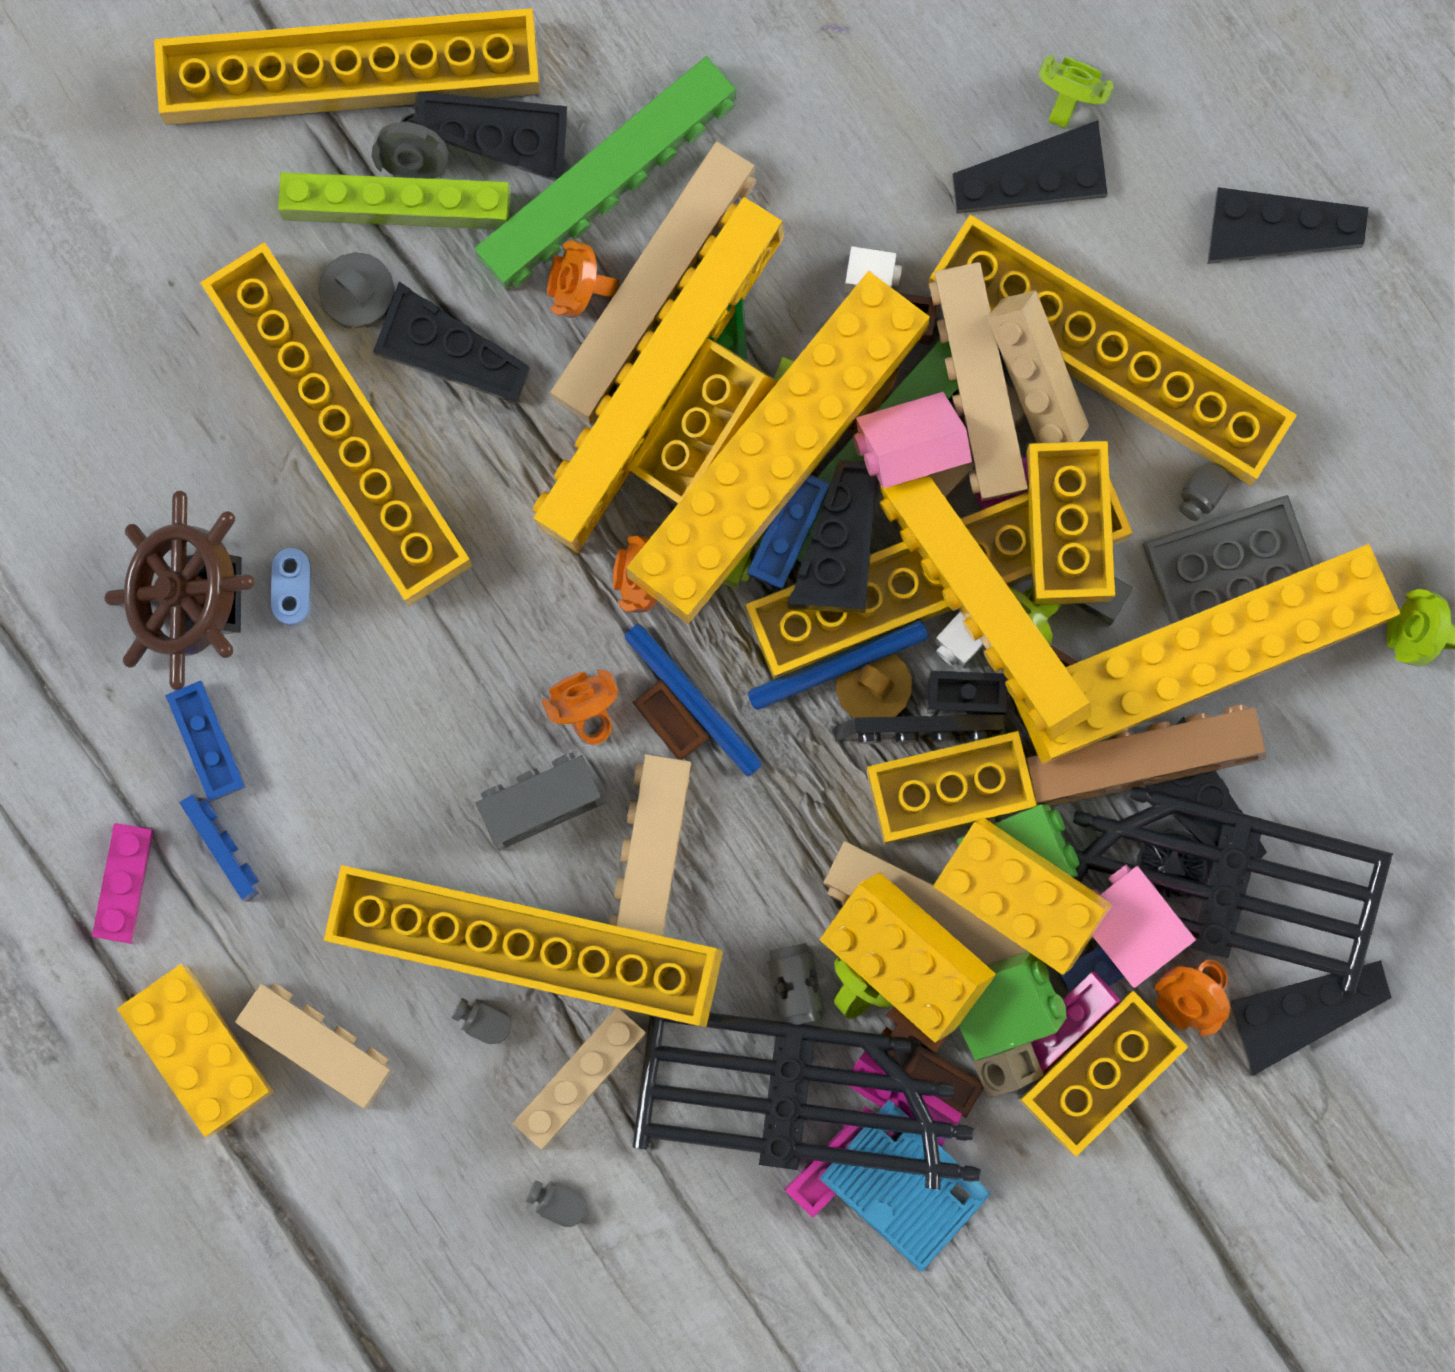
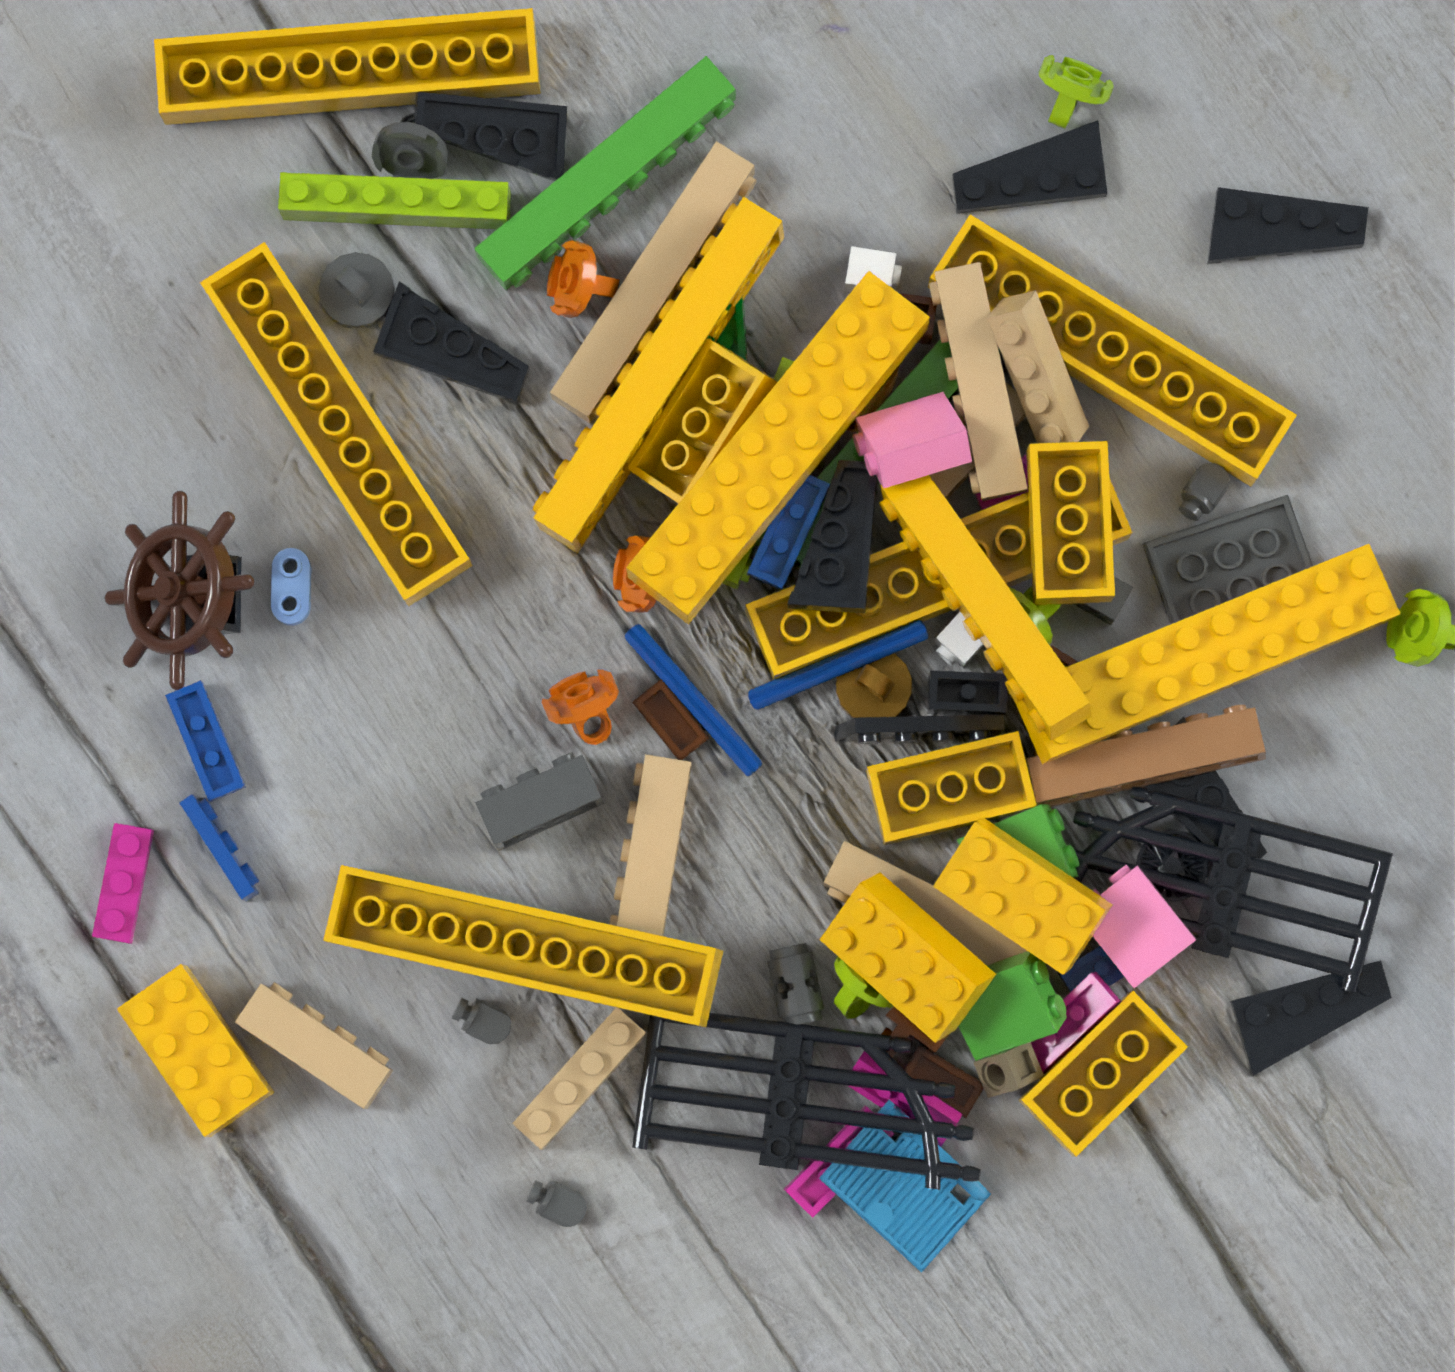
(1194, 998): orange tile -> none

